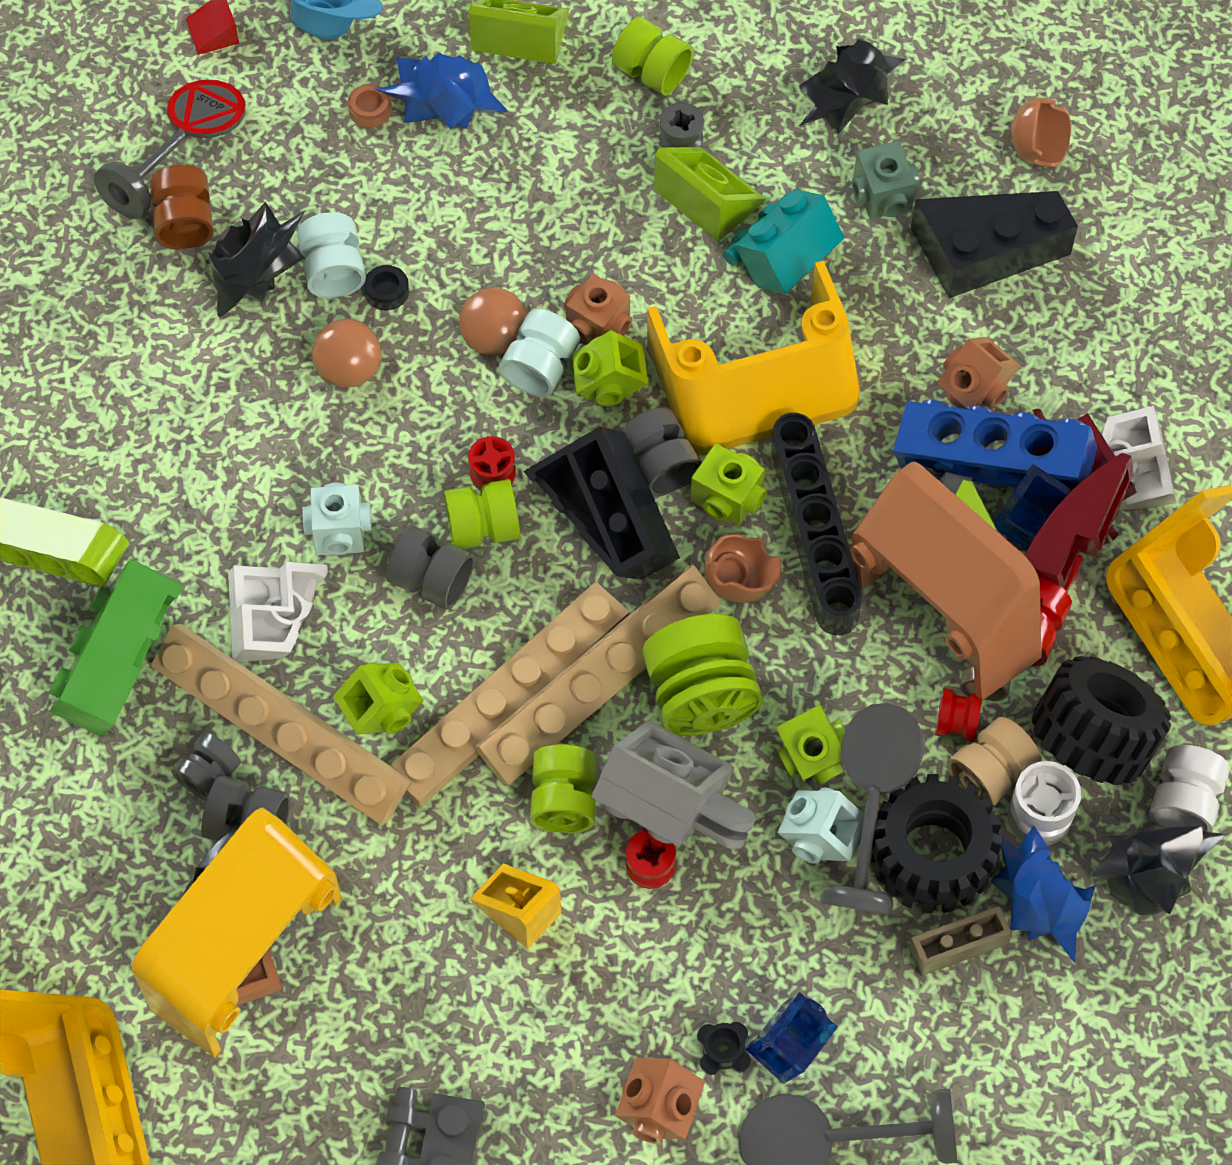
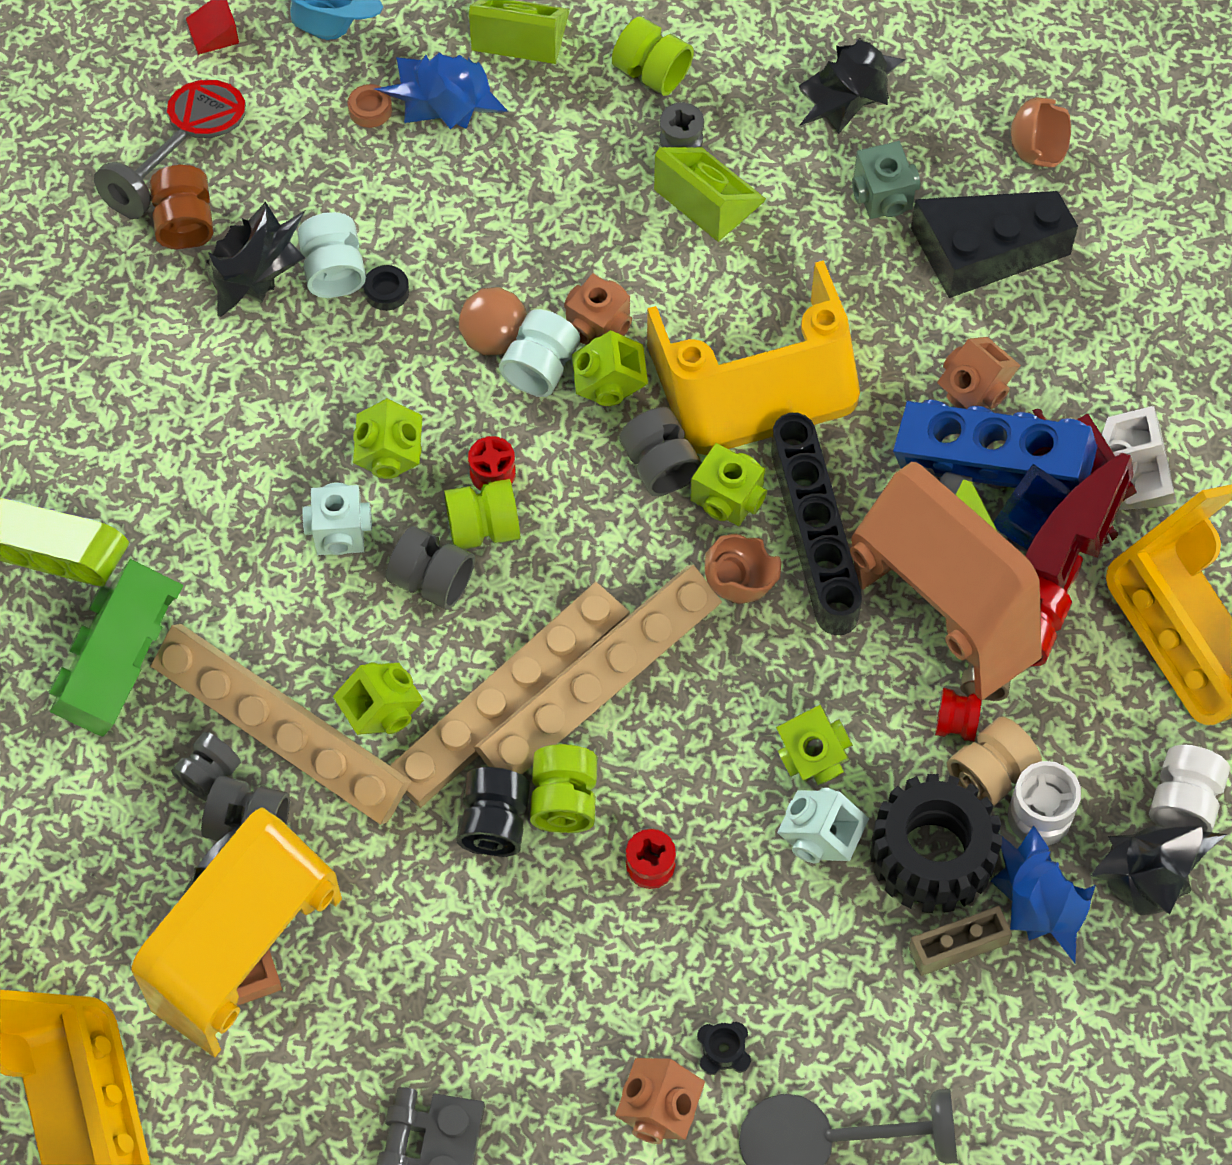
(270, 607): white slope -> none
(346, 353): nougat hair -> none
(387, 439): none -> lime brick
(493, 810): none -> black wheel
(519, 902): yellow slope -> none
(608, 501): black wedge -> none
(671, 789): light grey brick -> none
(702, 674): lime wheel -> none
(786, 240): teal brick -> none
(792, 1054): clear blue brick -> none
(880, 755): dark grey piece -> none
(1101, 720): black tyre -> none

